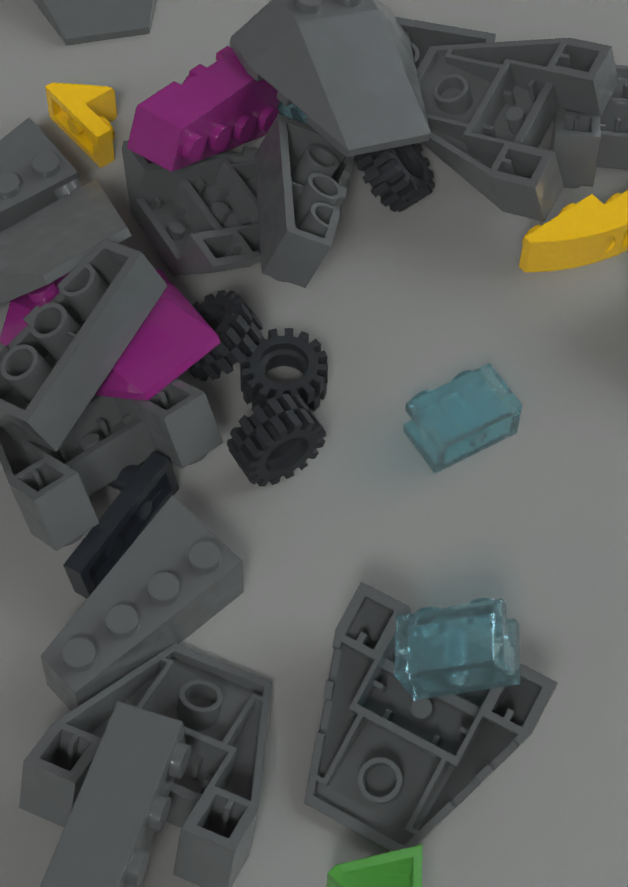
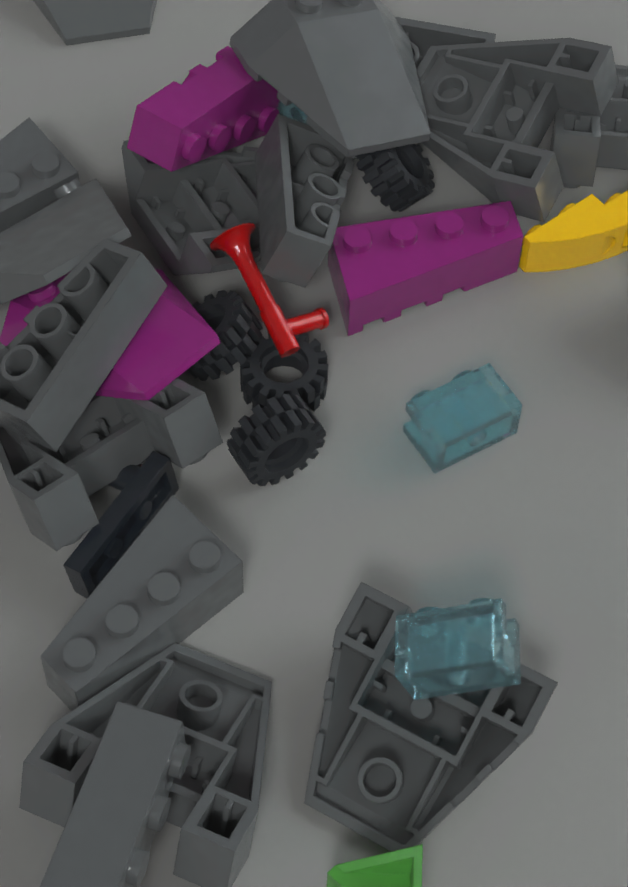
(85, 117): yellow slope -> none
(236, 245): none -> red piece
(419, 258): none -> magenta wedge

